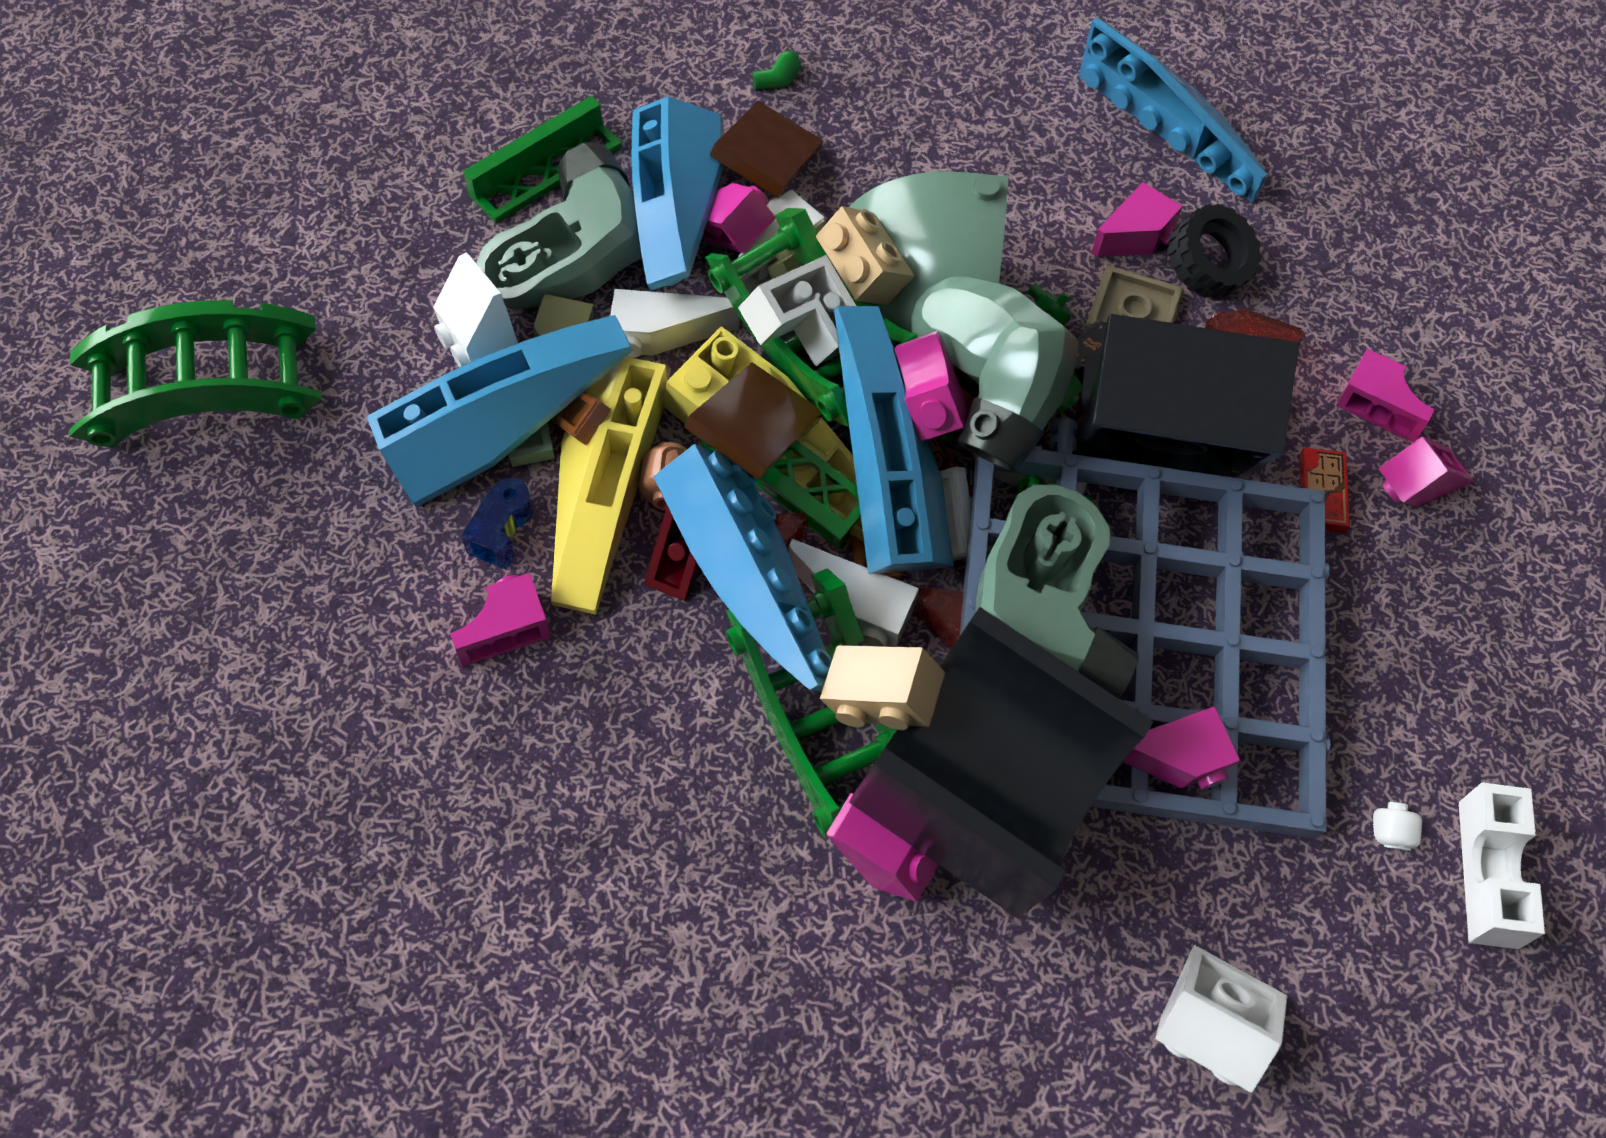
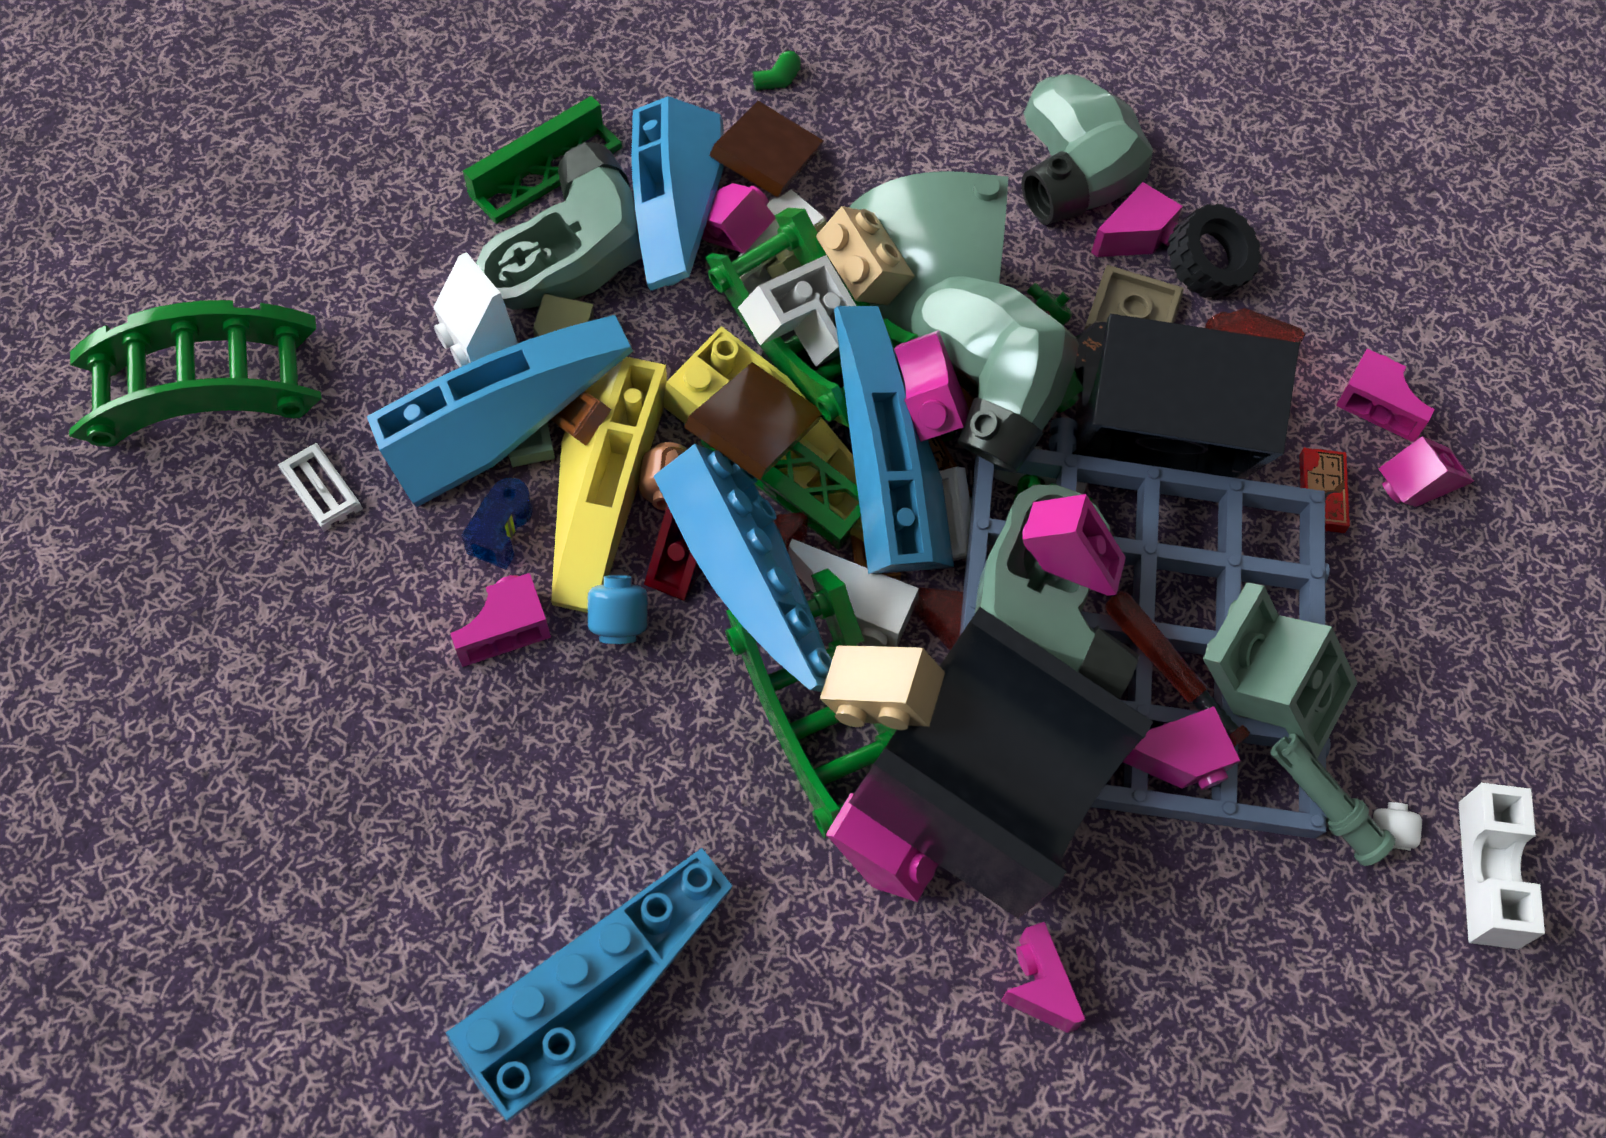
(336, 512): none -> white tile
(585, 991): none -> dark azure wedge
(617, 610): none -> dark azure head
(669, 320): white slope -> none
(1050, 994): none -> dark pink slope
(1074, 543): none -> dark pink slope
(1092, 147): none -> sand green piece
(1164, 656): none -> clear red piece
(1169, 108): dark azure wedge -> none
(1223, 1020): white slope -> none
(1280, 668): none -> sand green bracket
(1344, 814): none -> sand green pin

